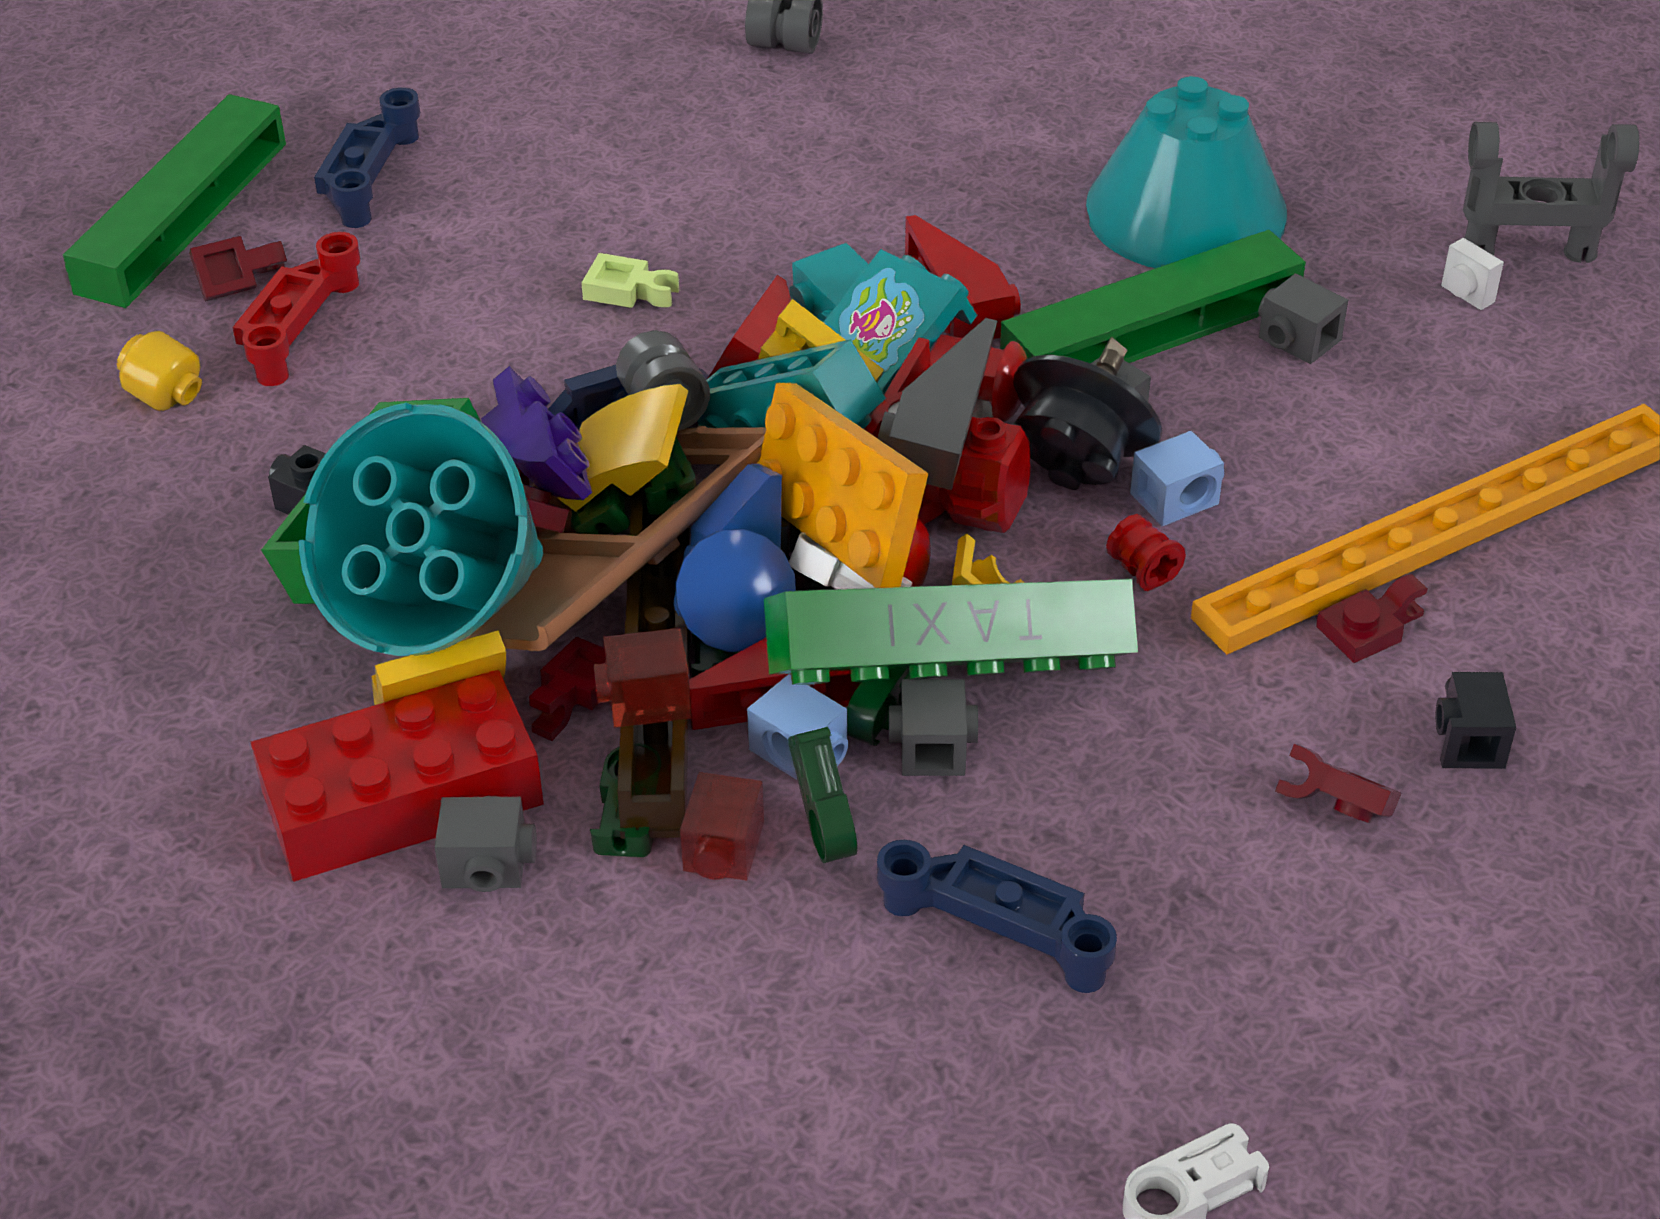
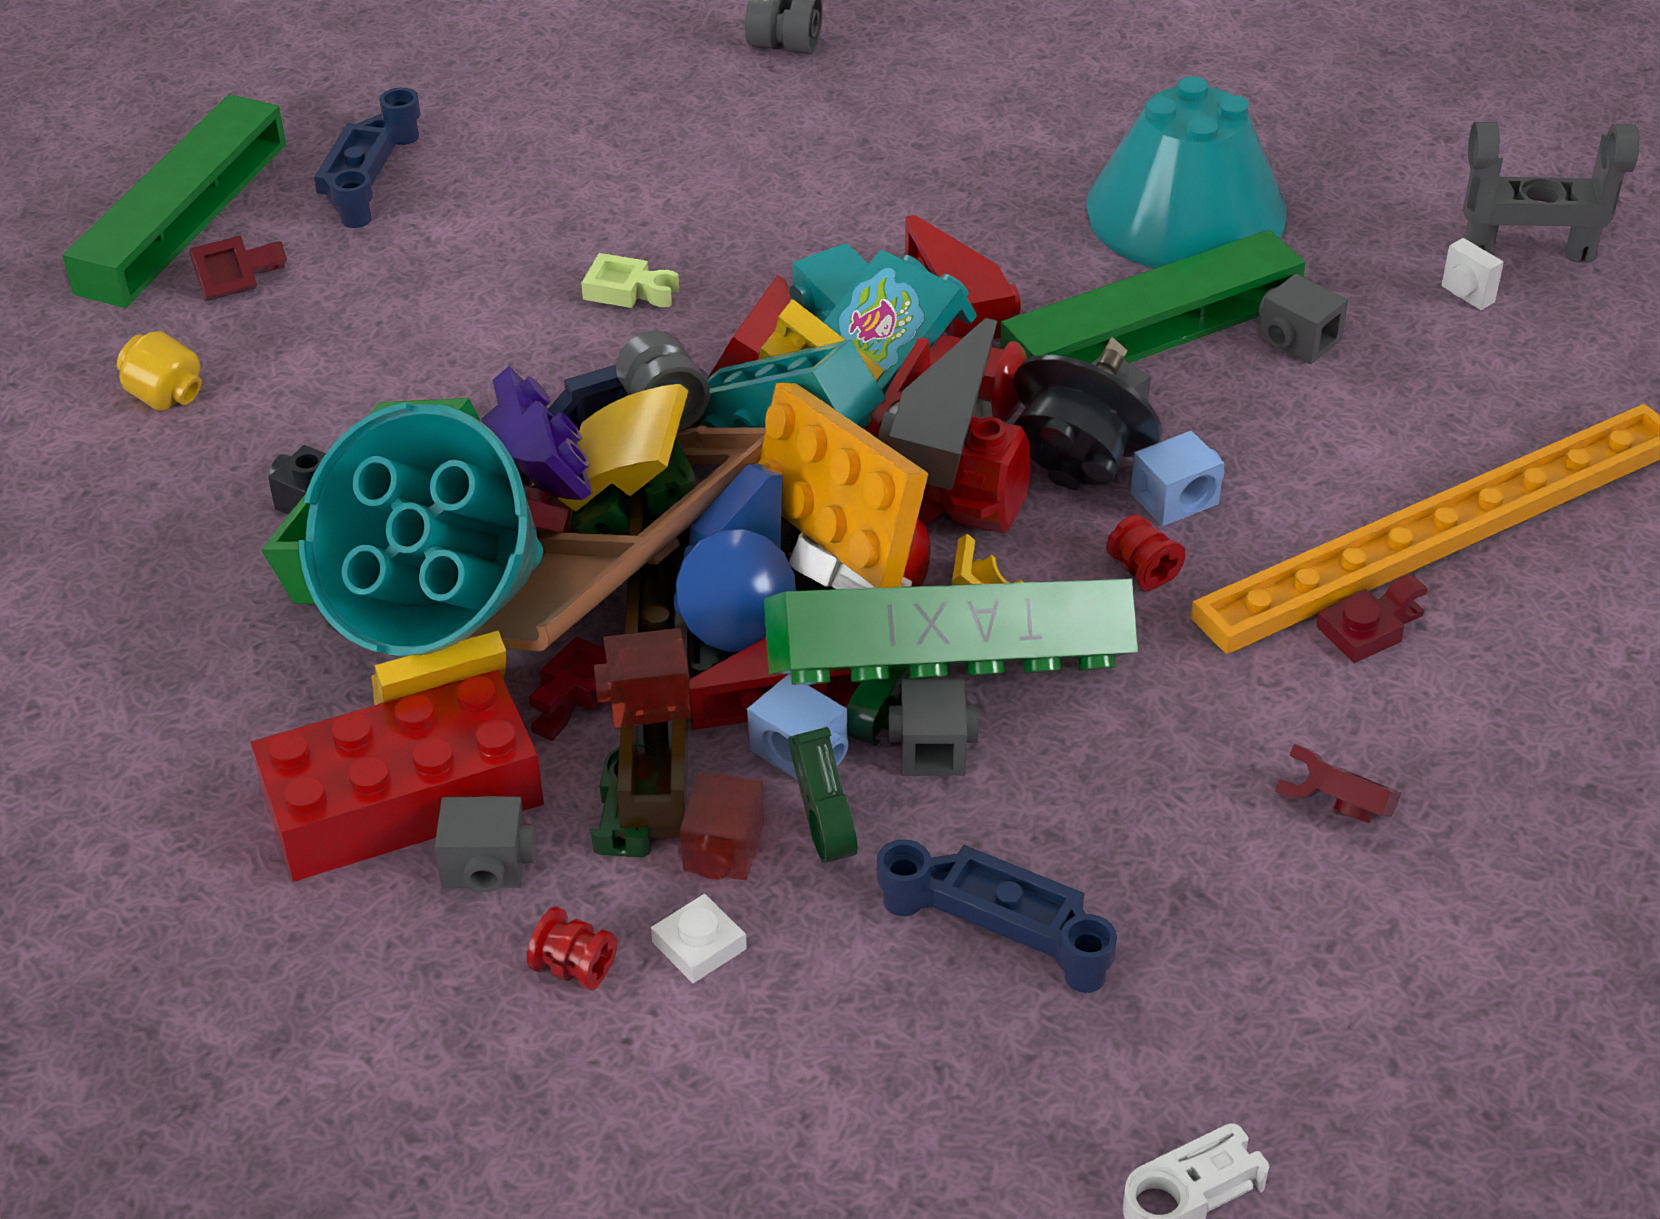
(290, 303): red plate -> none
(571, 949): none -> red bush
(698, 938): none -> white plate
(1475, 721): black brick -> none

